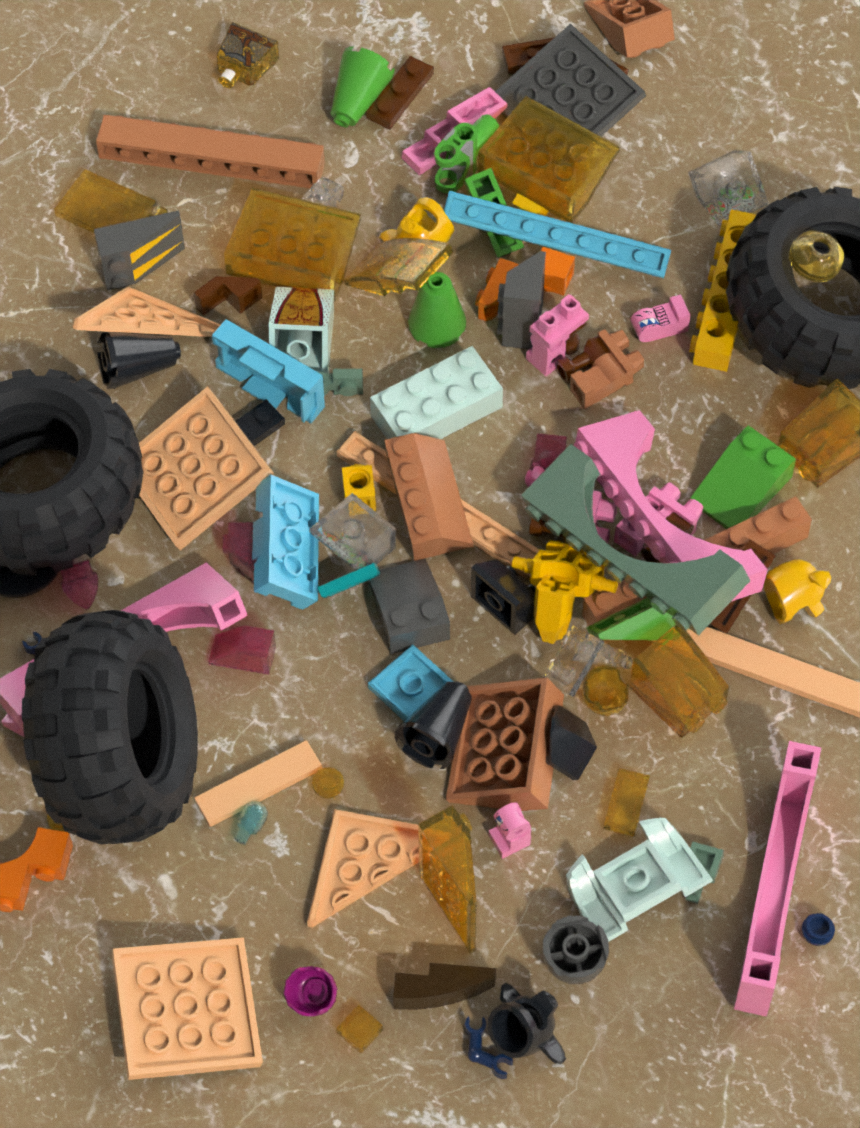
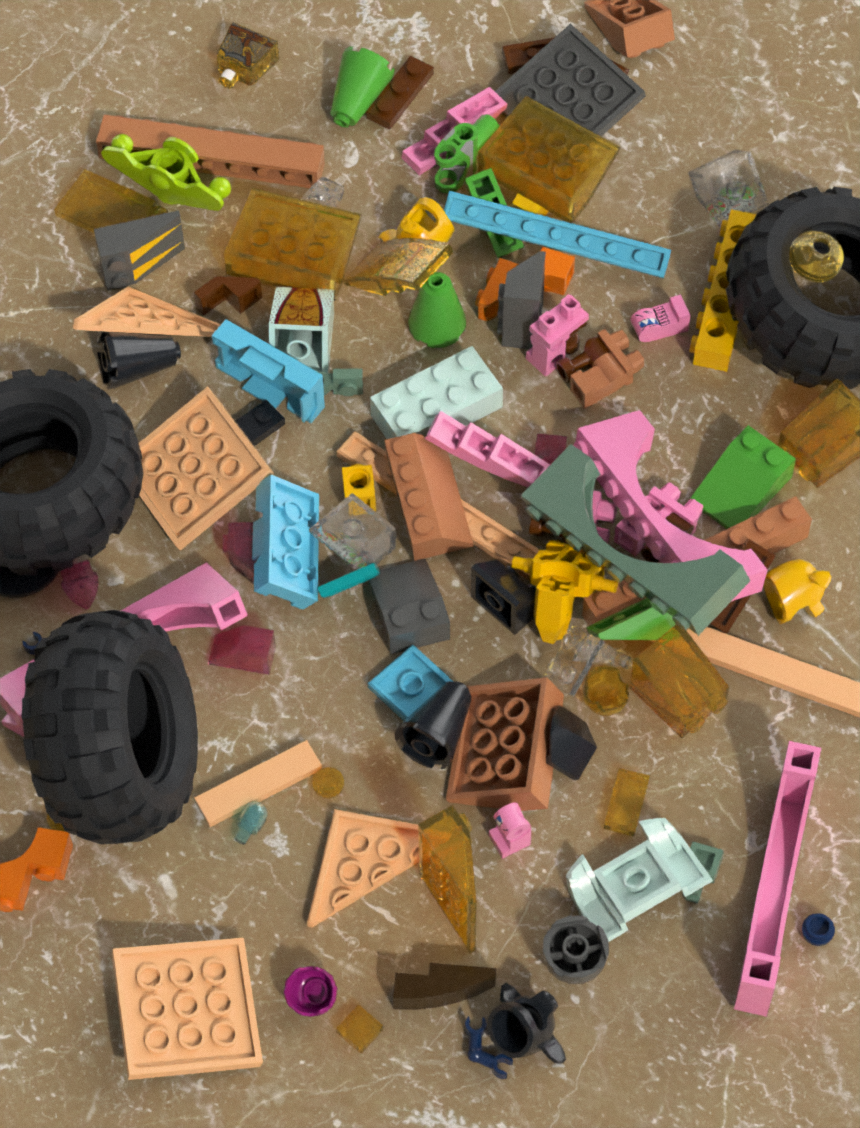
(167, 172): none -> lime piece
(485, 451): none -> bright pink slope

